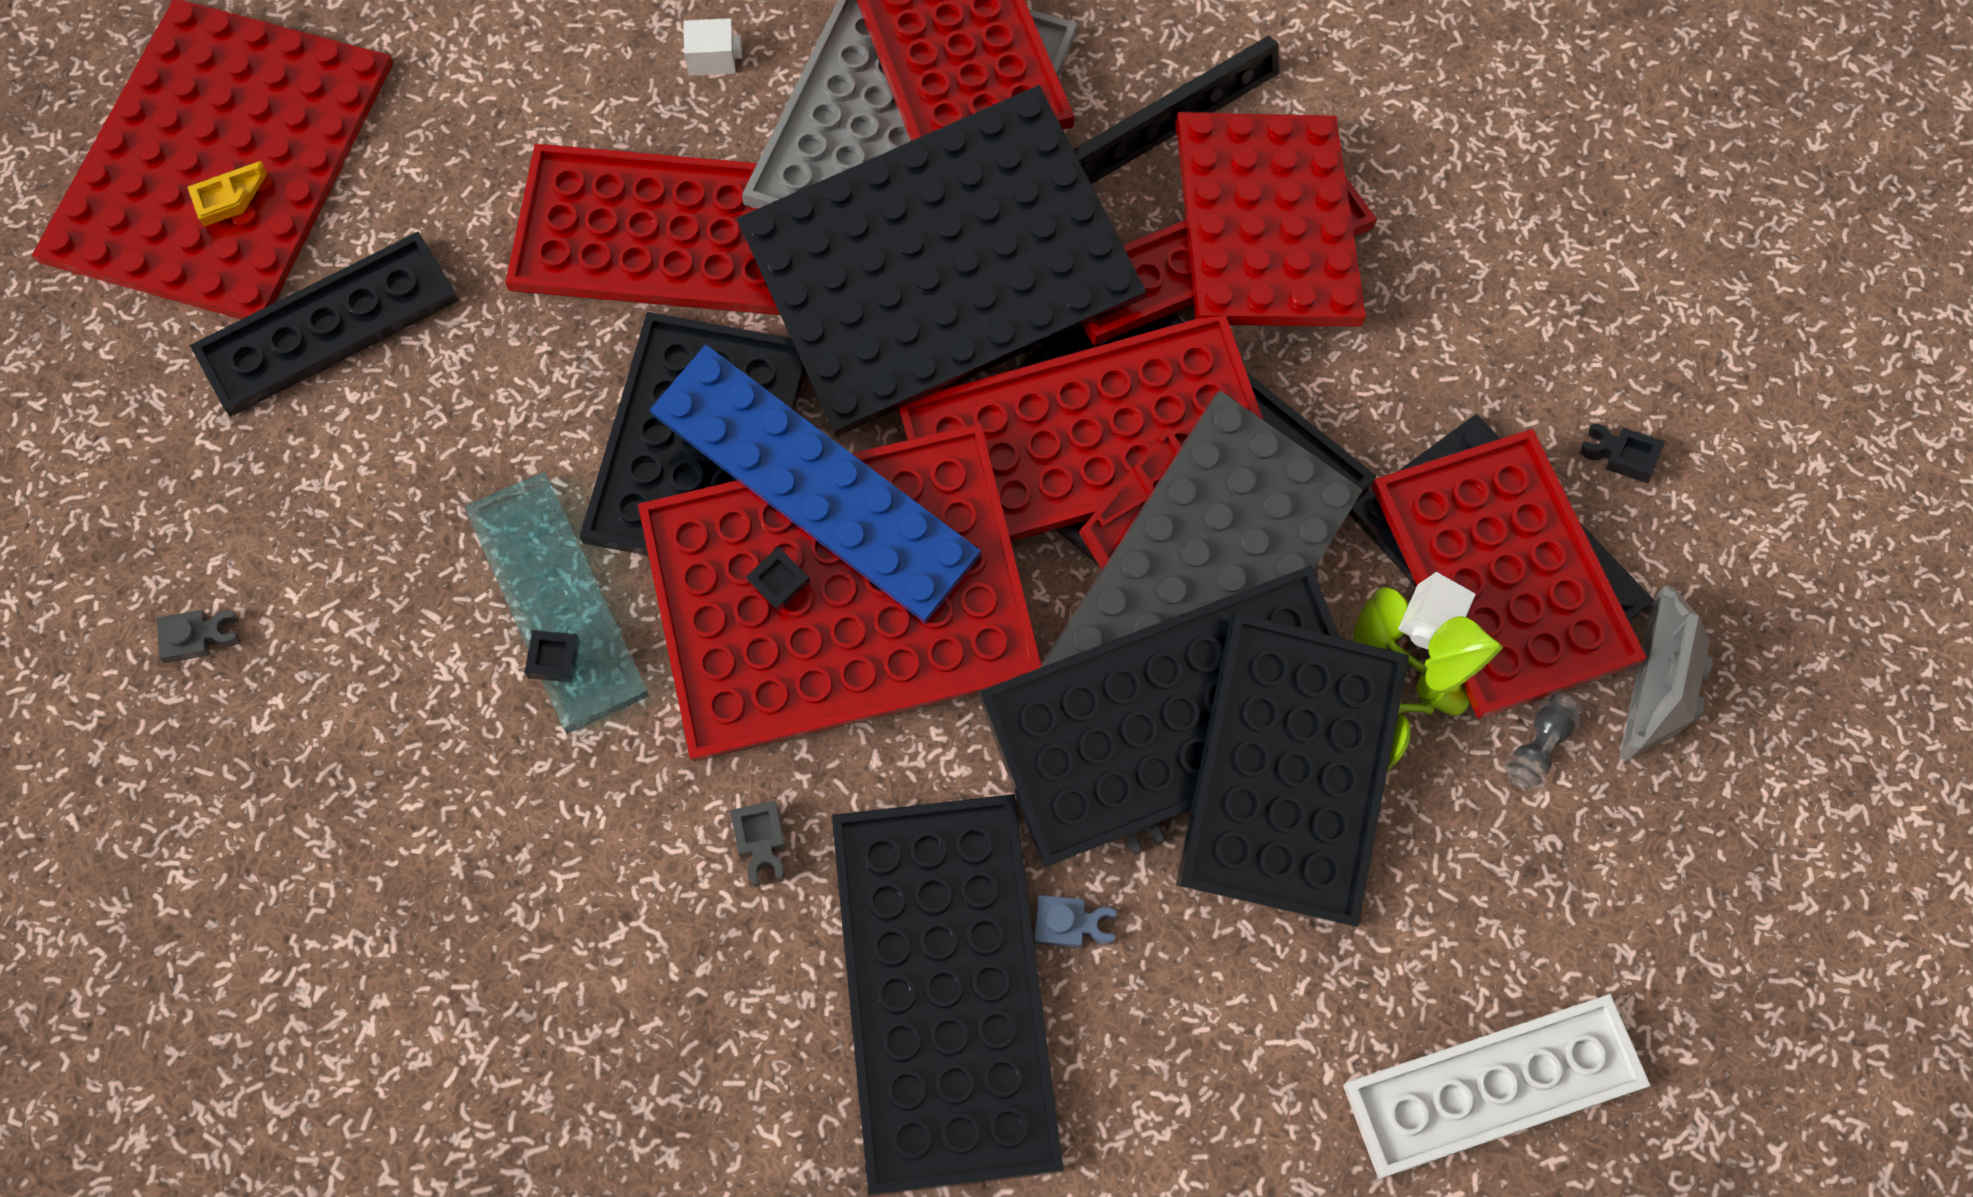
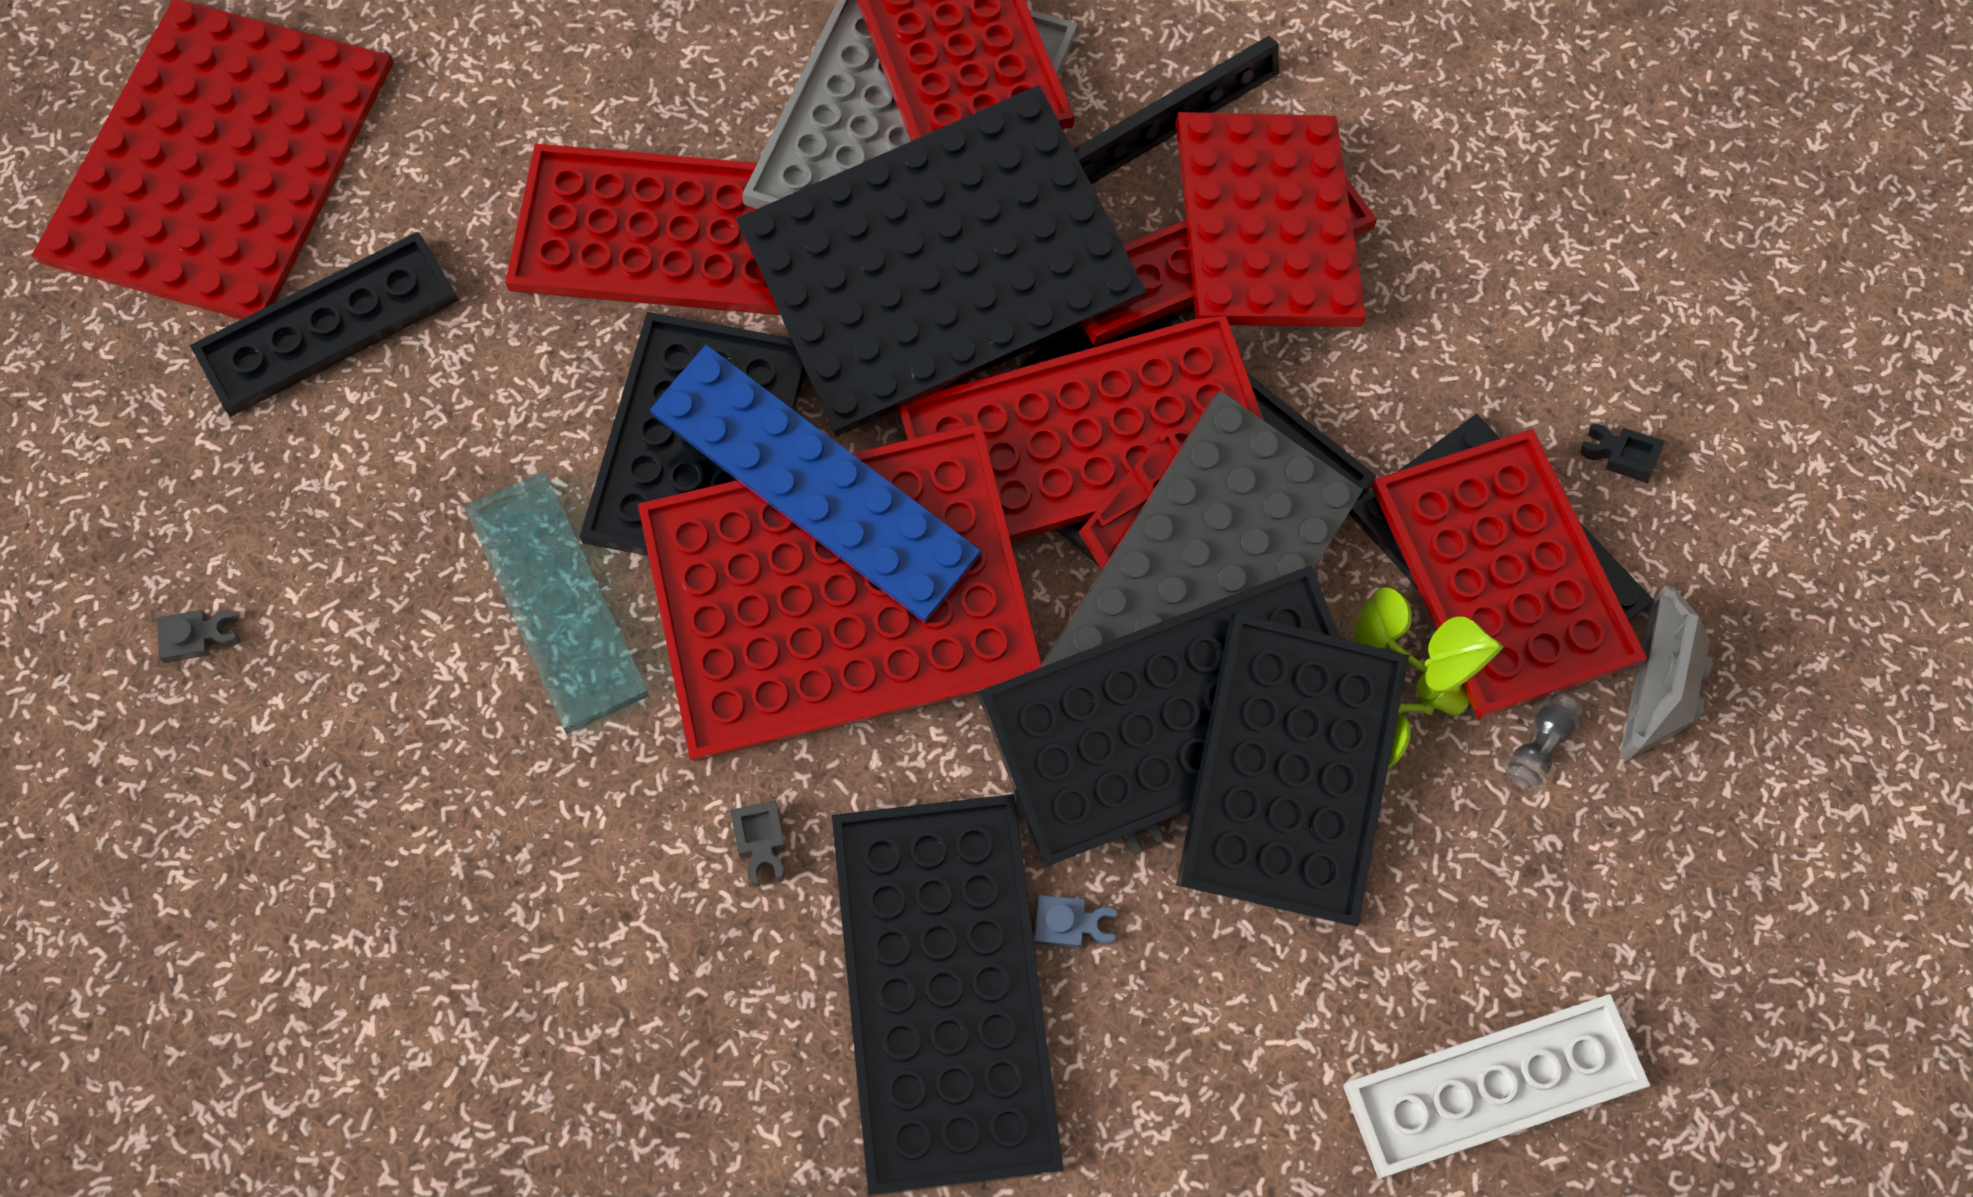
(227, 193): yellow tile -> none
(552, 656): black plate -> none
(711, 47): white brick -> none
(778, 579): black plate -> none
(1433, 604): white brick -> none

